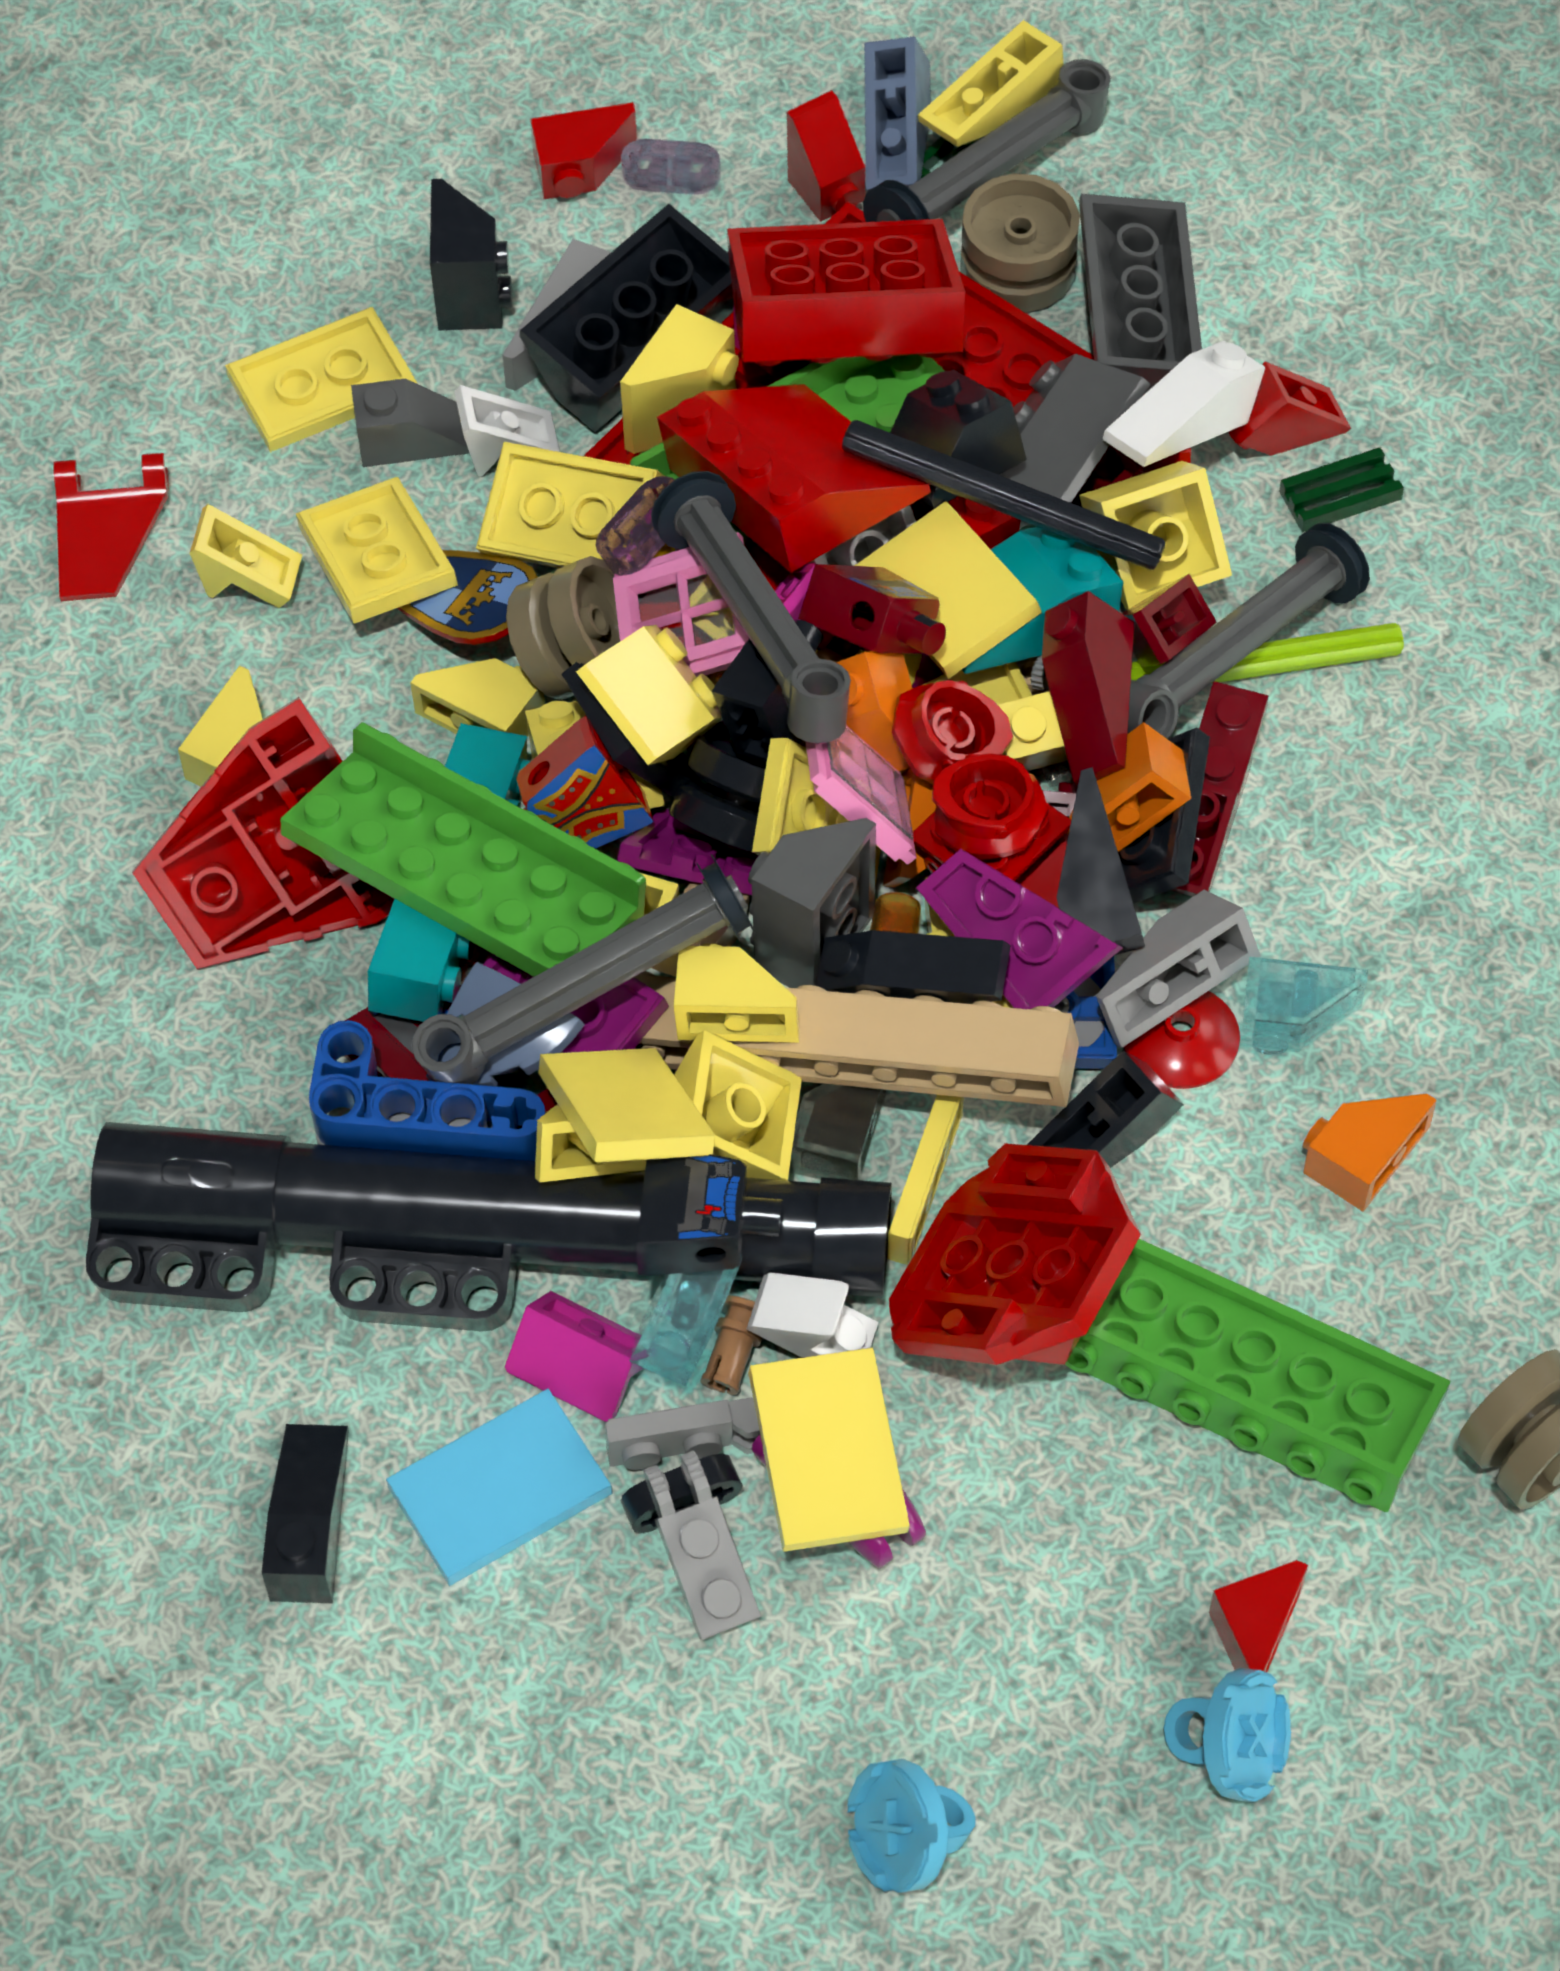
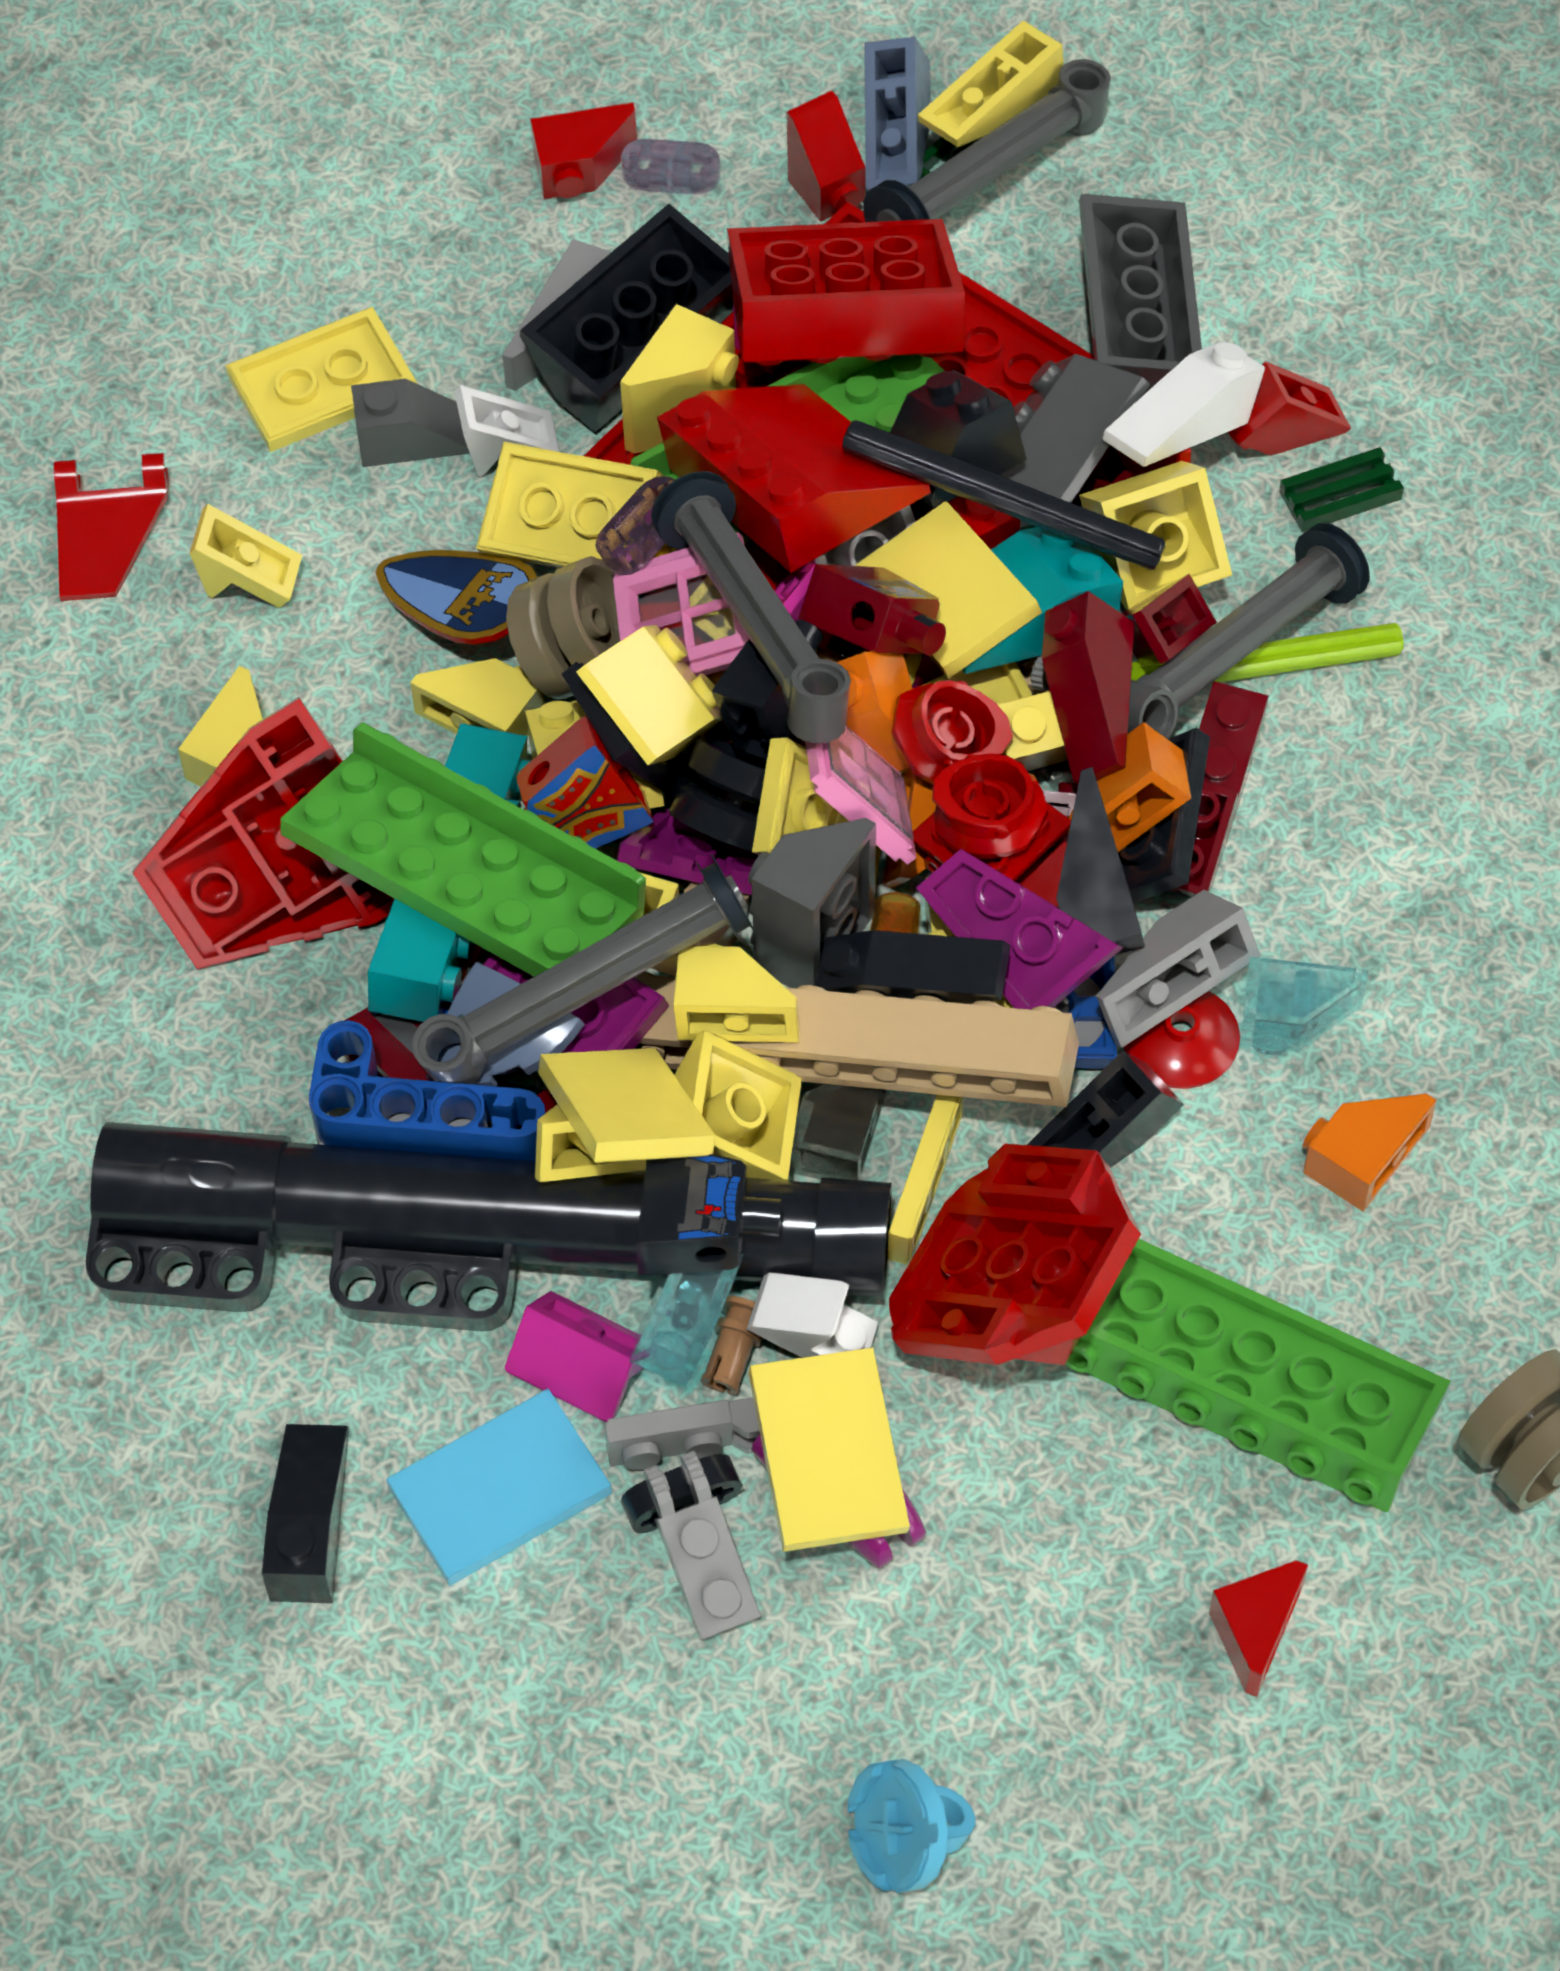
(376, 550): light yellow tile -> none
(466, 263): black slope -> none
(1021, 240): dark tan wheel -> none
(1242, 1734): medium azure tile -> none

